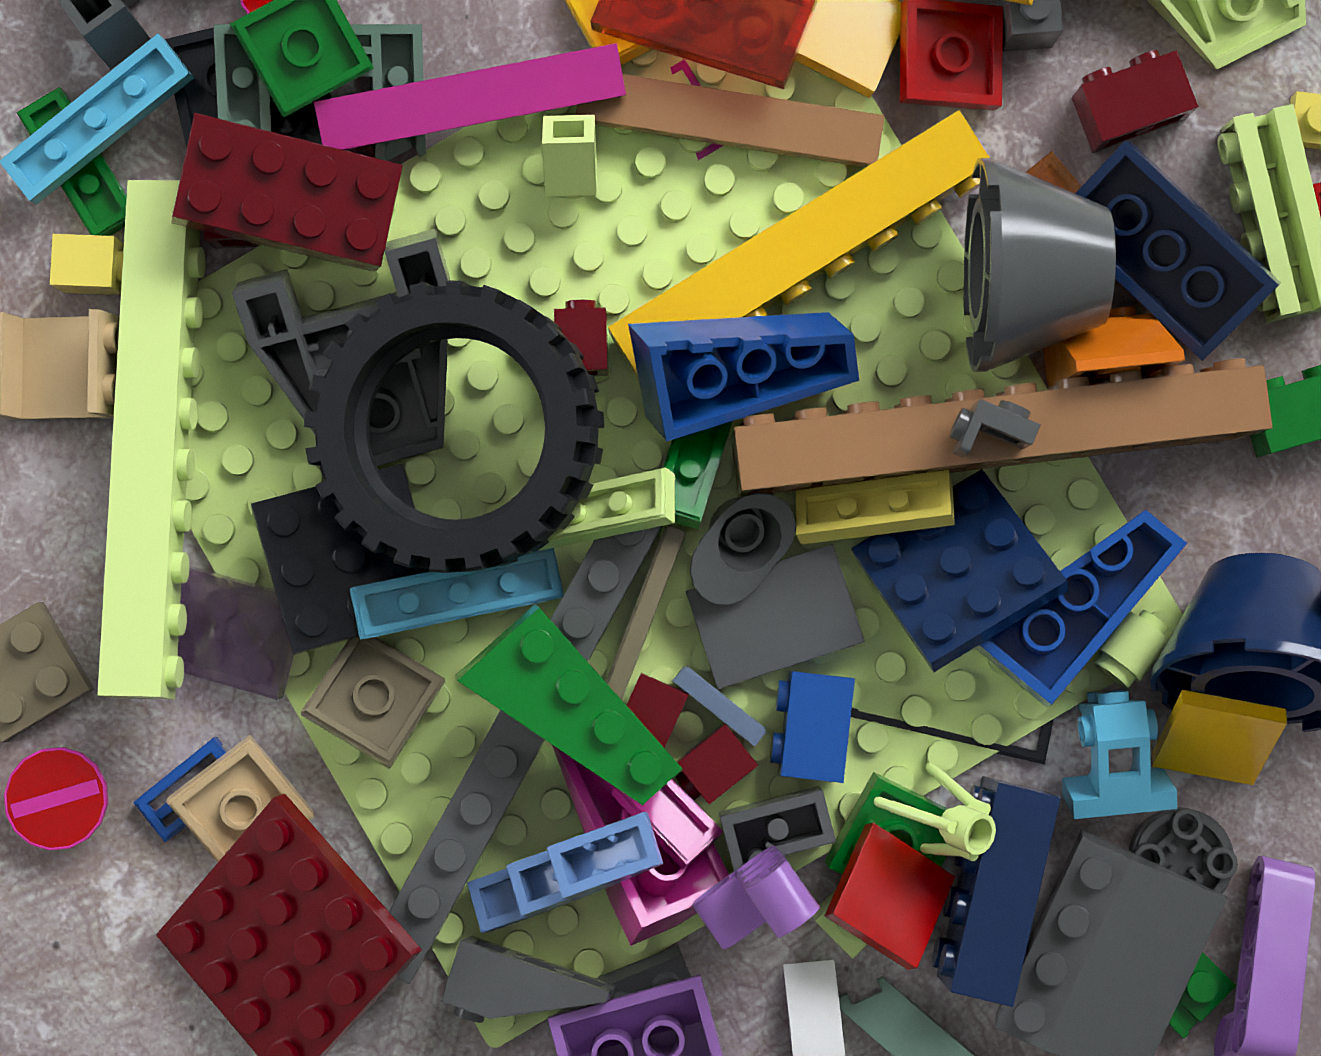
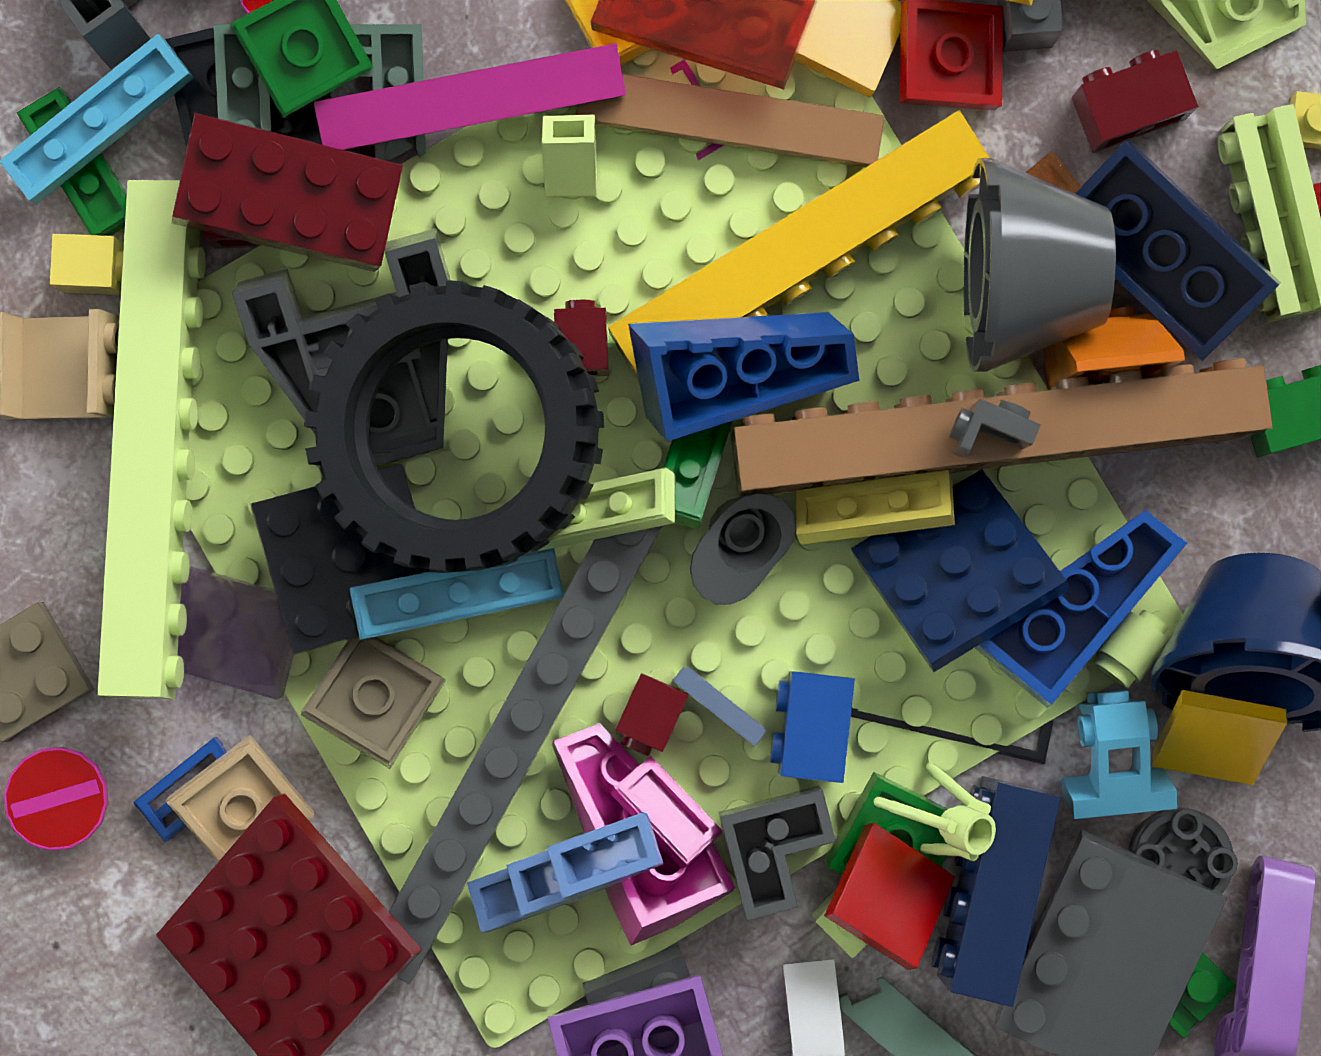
(505, 982): dark grey slope -> none
(559, 696): green wedge -> none
(645, 609): dark tan tile -> none
(714, 765): dark red brick -> none
(756, 894): medium lavender beam -> none
(789, 619): dark grey tile -> none

